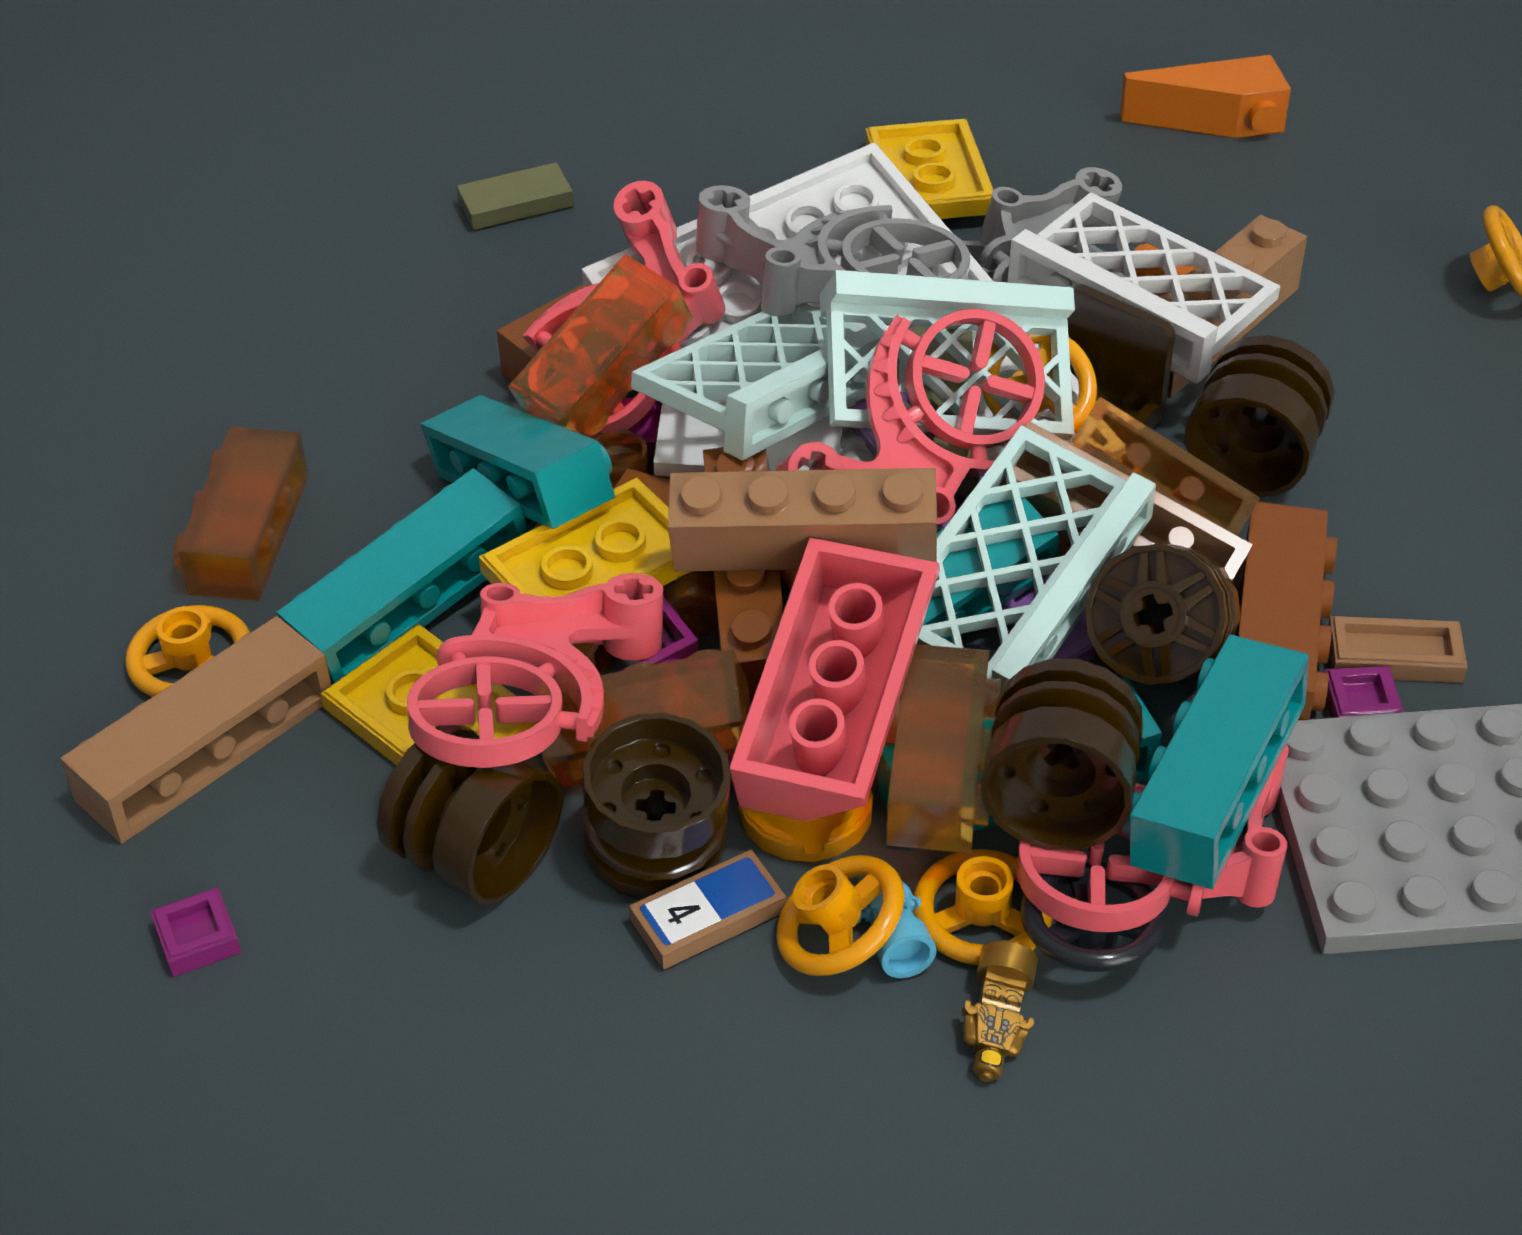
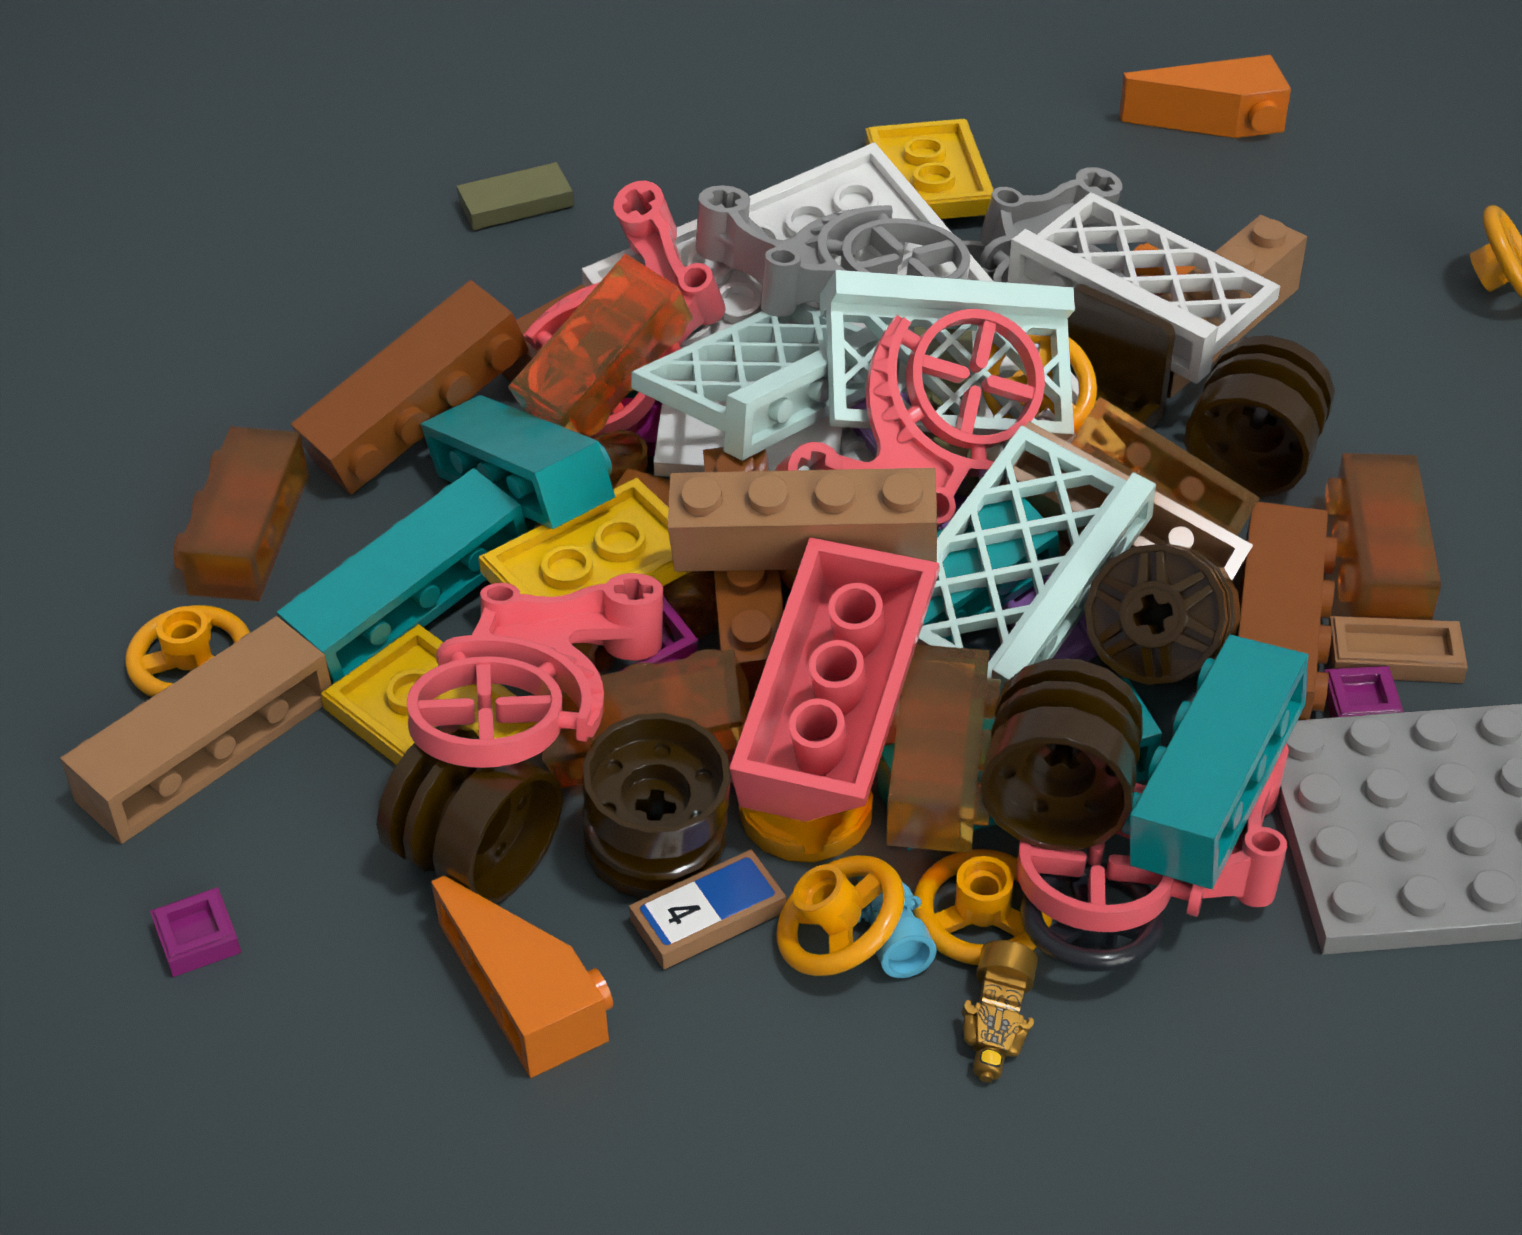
(411, 380): none -> dark orange brick
(527, 979): none -> orange slope
(1383, 537): none -> clear orange brick

